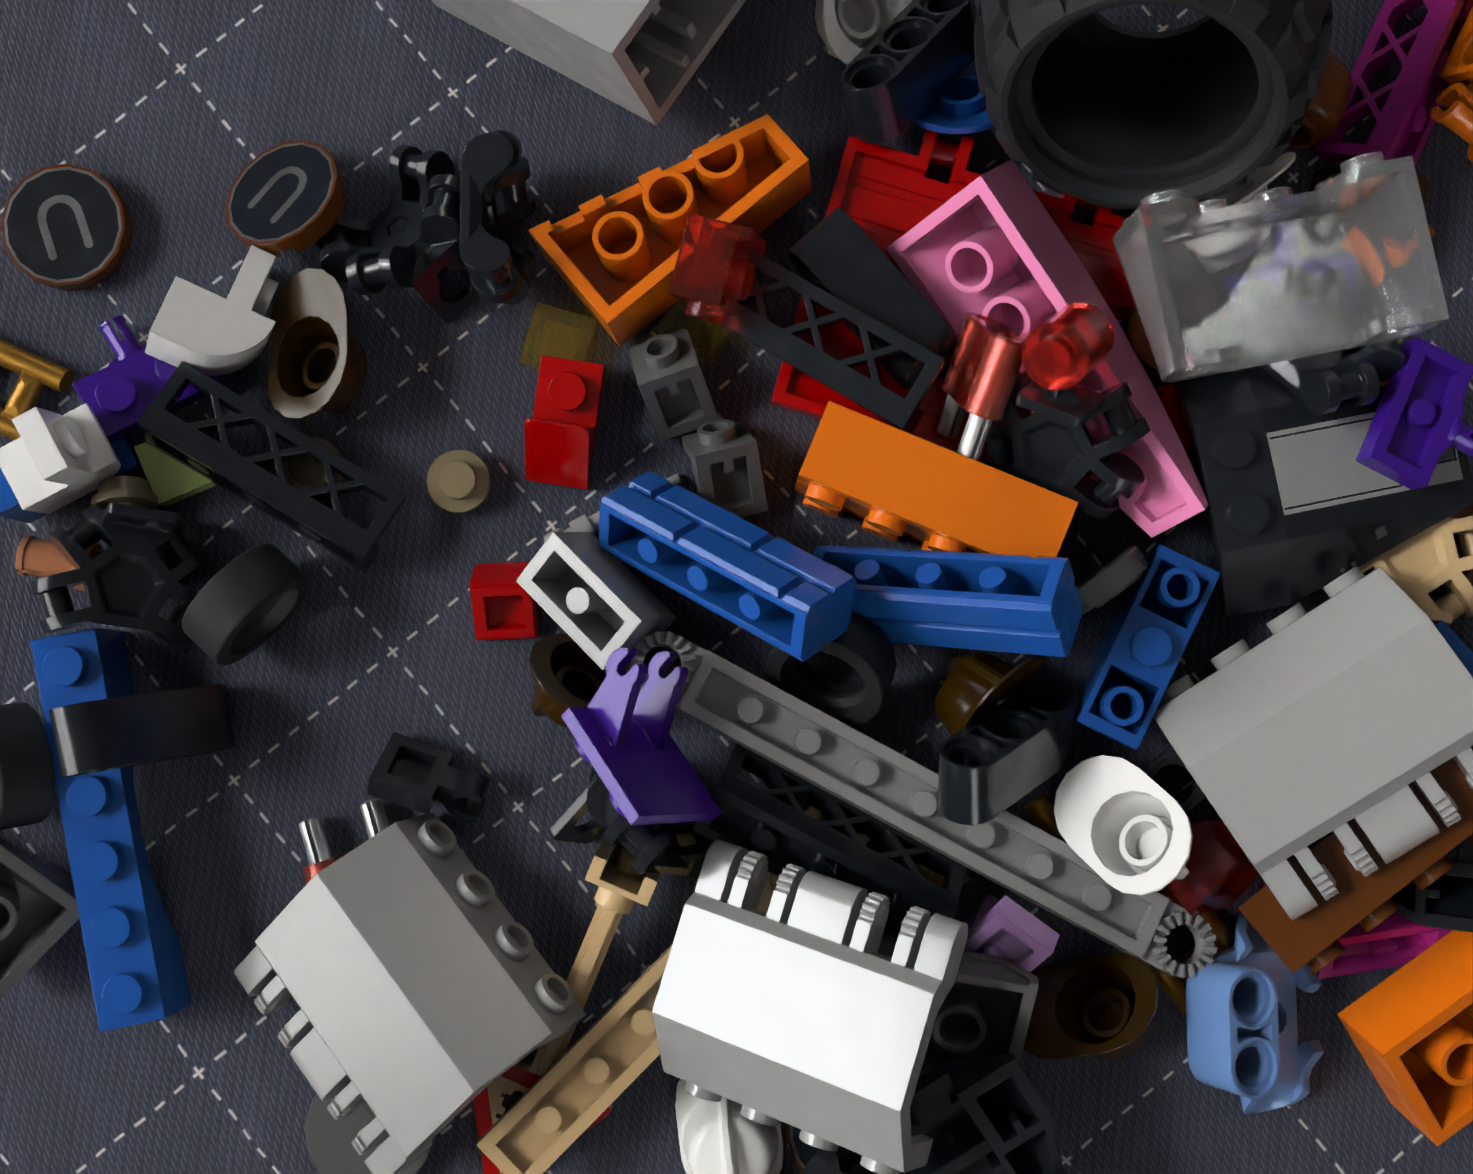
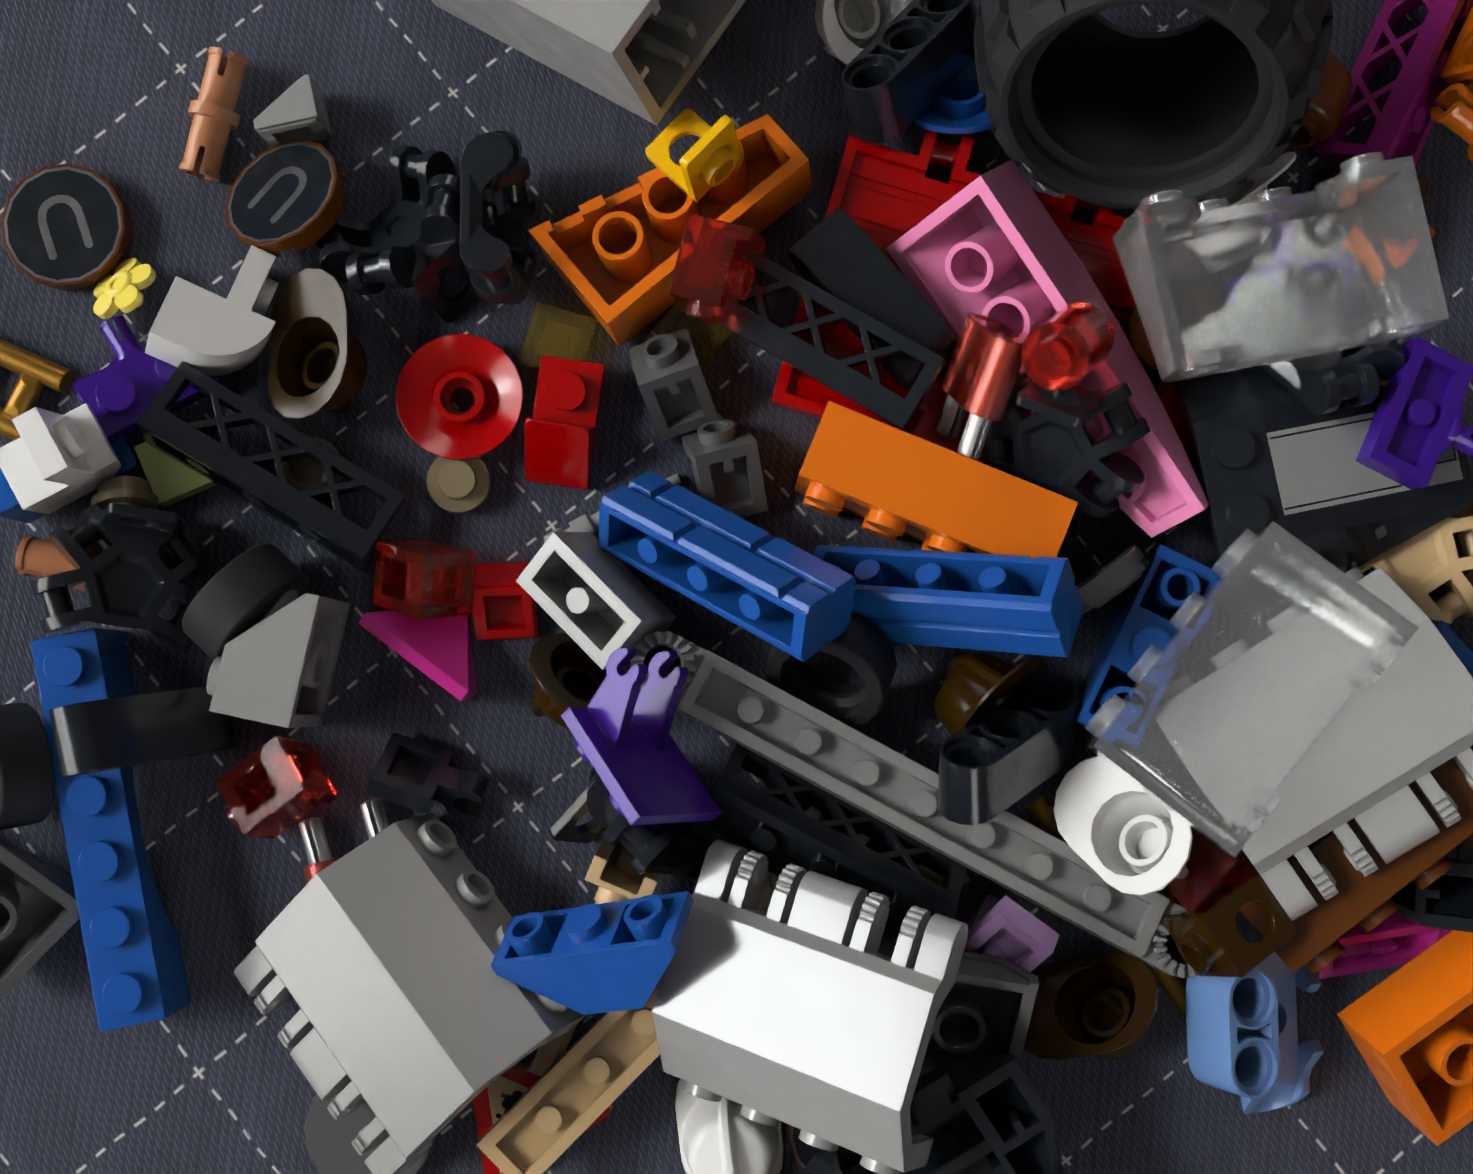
(123, 288): none -> light yellow plant
(214, 114): none -> nougat pin
(275, 788): none -> clear red brick
(282, 665): none -> light grey slope
(295, 115): none -> light grey slope
(424, 578): none -> clear red brick
(434, 646): none -> dark pink slope
(440, 373): none -> red dish
(595, 953): none -> blue slope
(706, 162): none -> yellow bracket
(1212, 940): none -> dark brown bracket
(1246, 683): none -> clear windscreen

